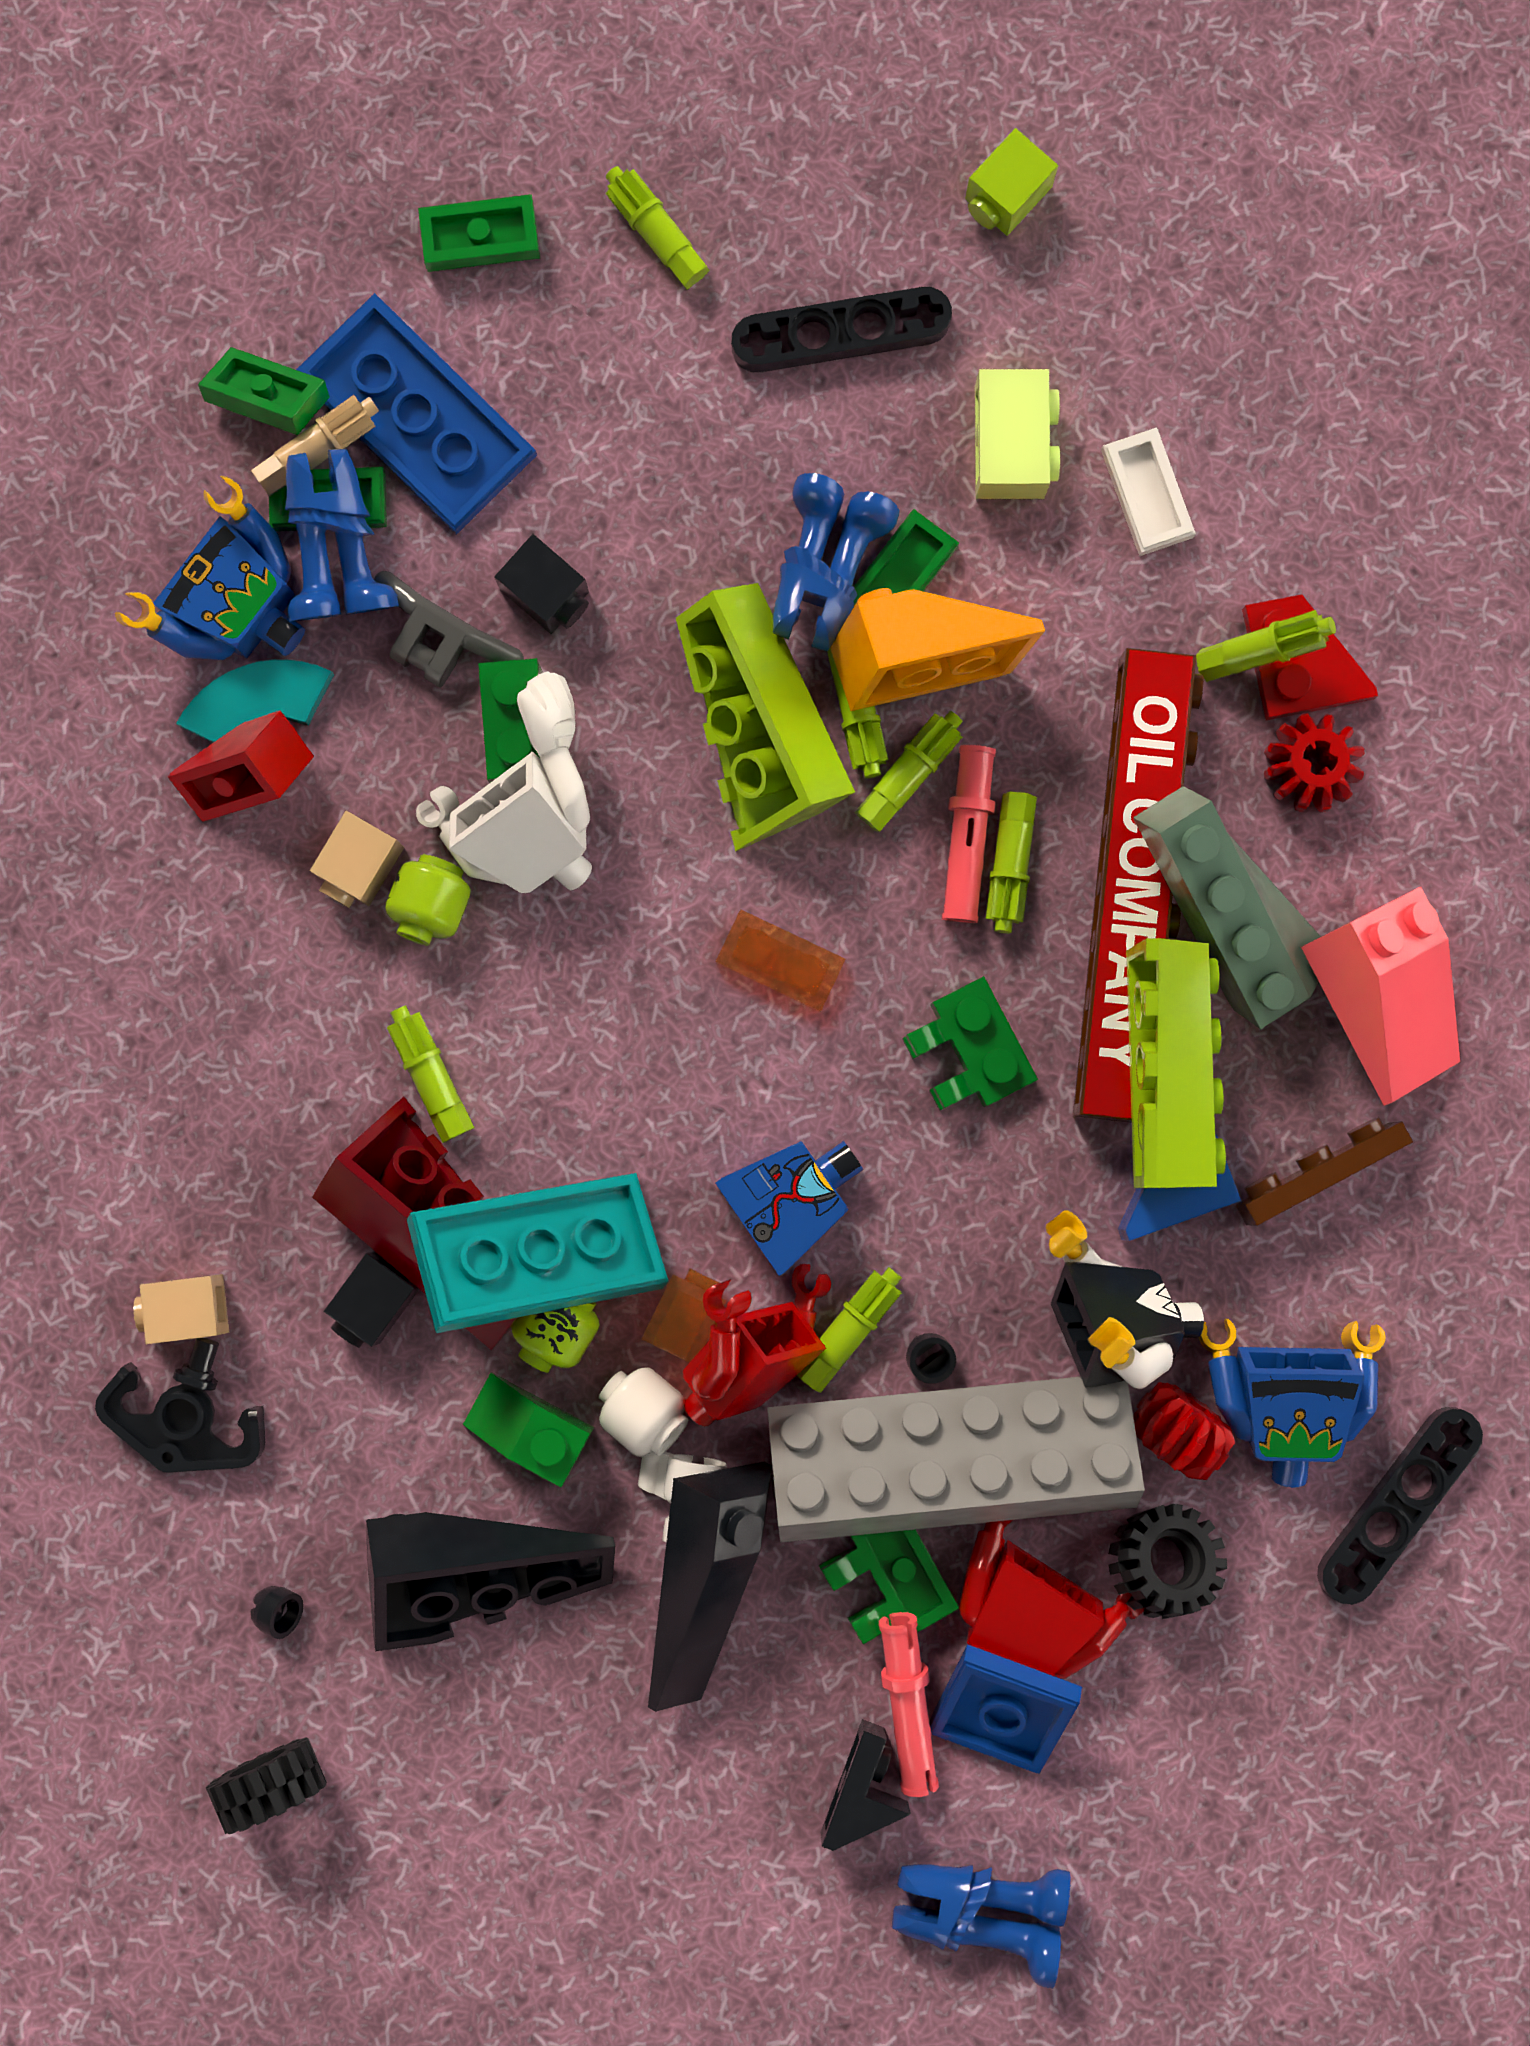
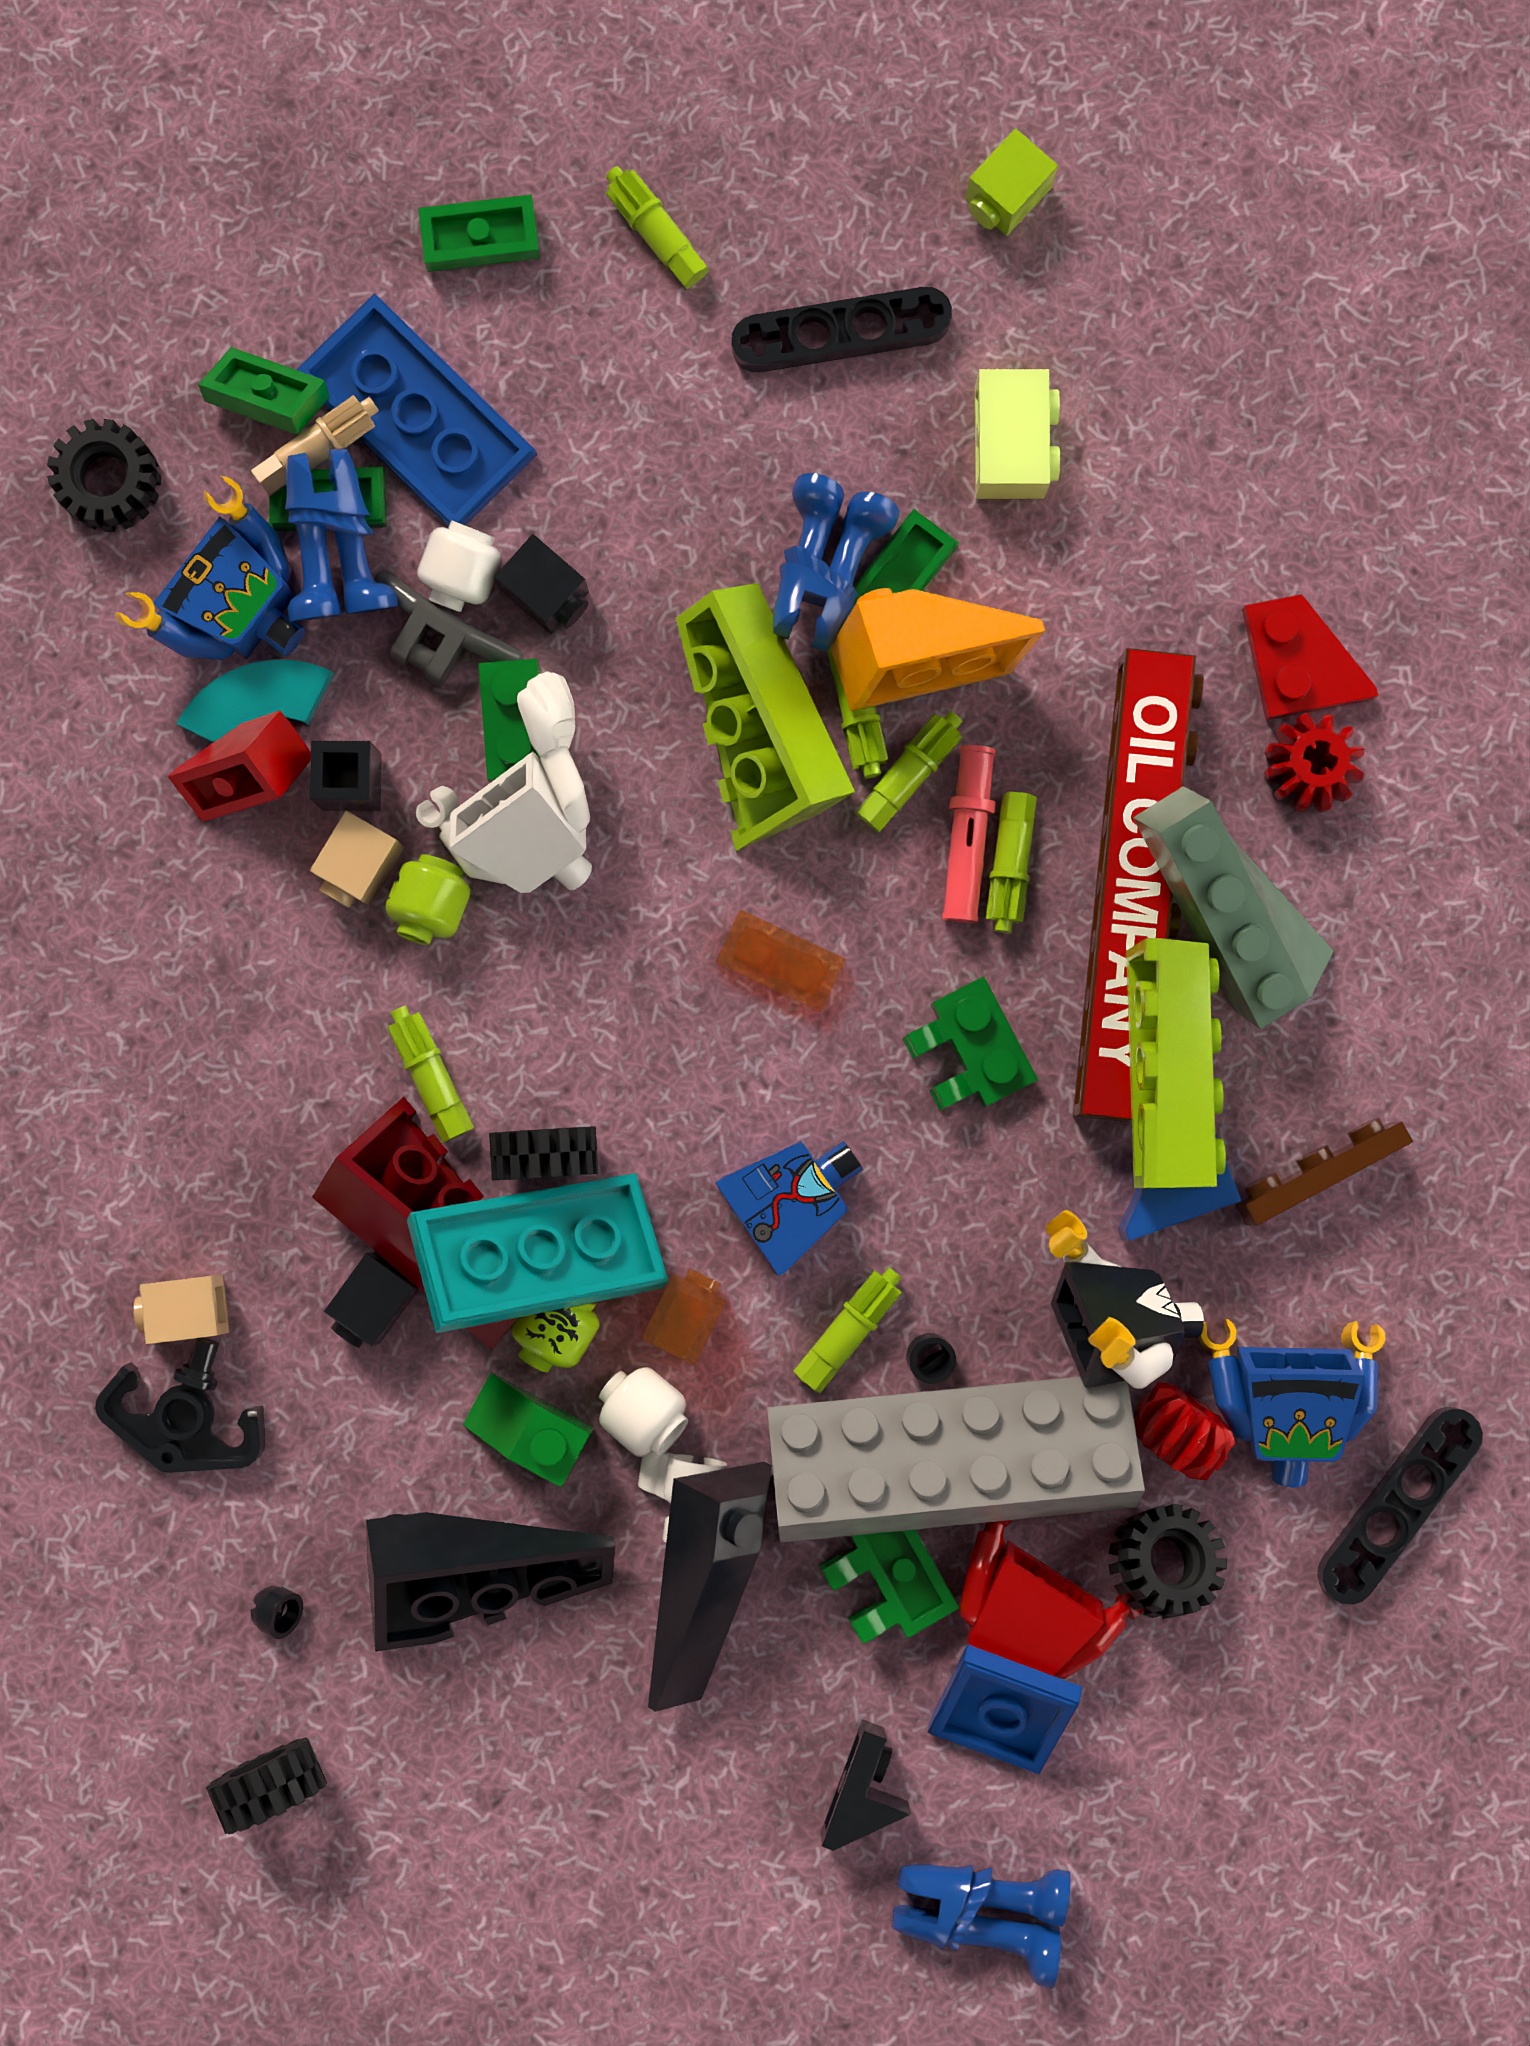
(86, 448): none -> black tyre
(345, 775): none -> black brick
(459, 565): none -> white head
(543, 1153): none -> black tyre
(752, 1351): red torso -> none
(906, 1681): coral pin -> none
(1148, 491): white tile -> none
(1271, 644): lime piece -> none
(1392, 992): coral slope -> none

